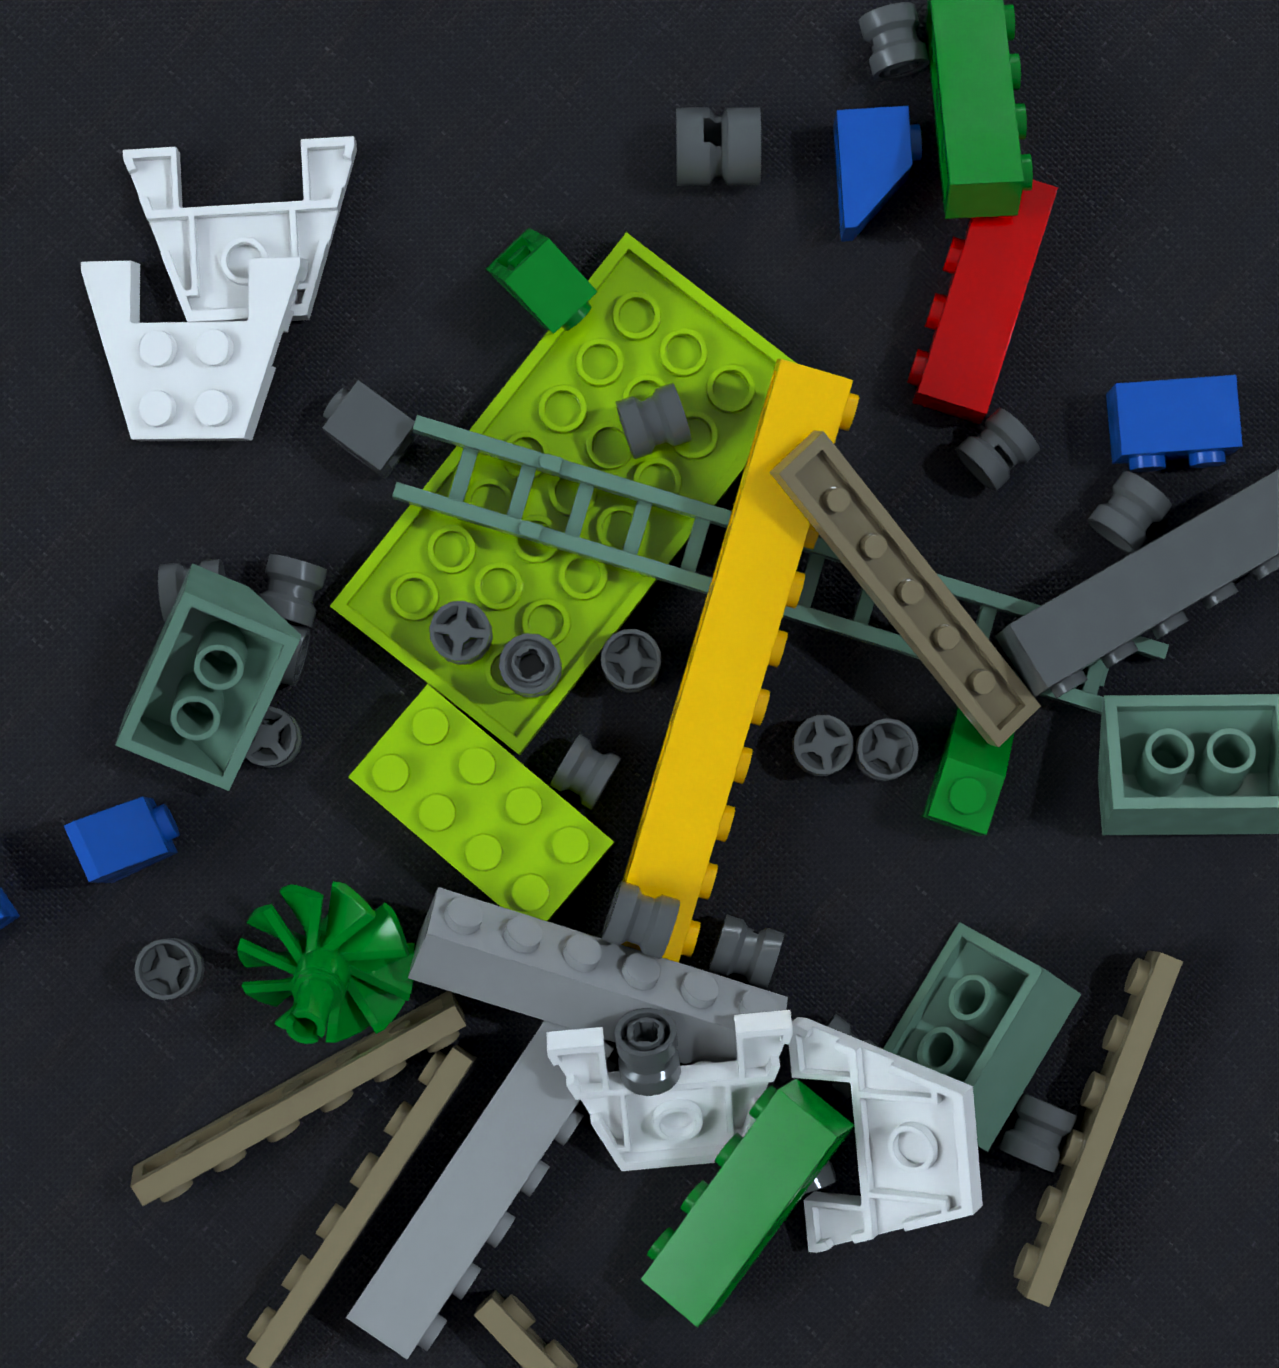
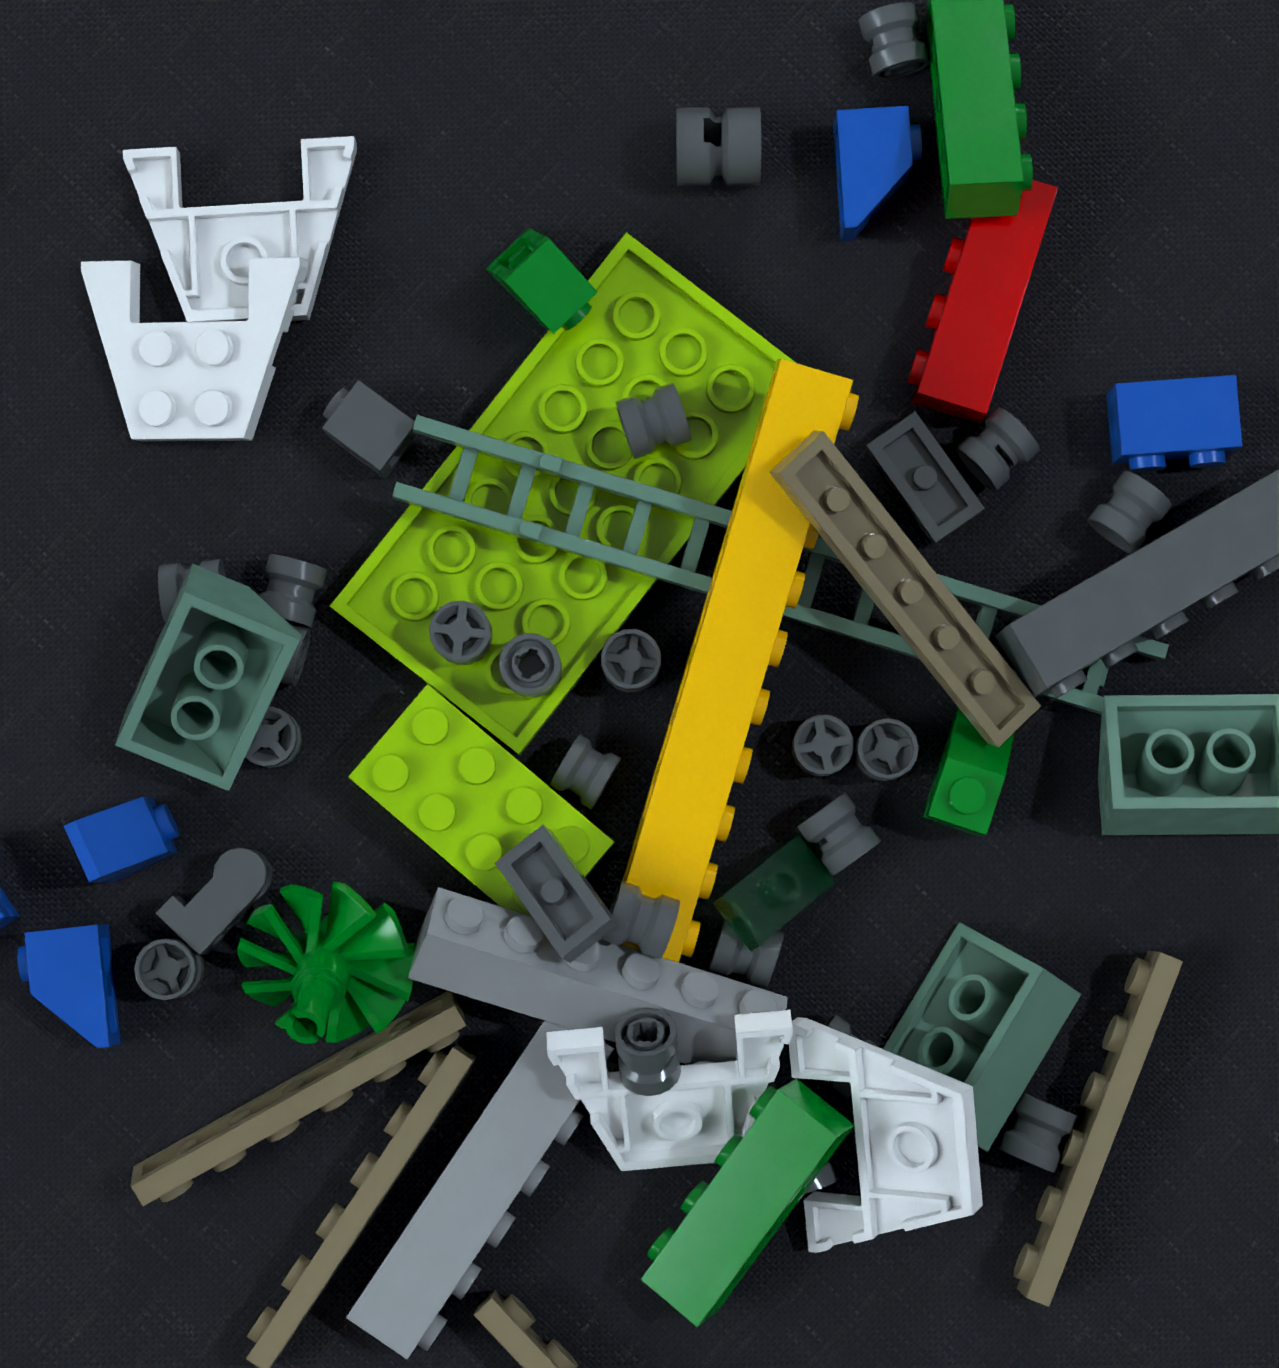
(74, 979): none -> blue slope
(236, 886): none -> dark grey leg
(556, 893): none -> dark grey plate
(774, 893): none -> clear green plate
(839, 834): none -> dark grey wheel
(924, 478): none -> dark grey plate

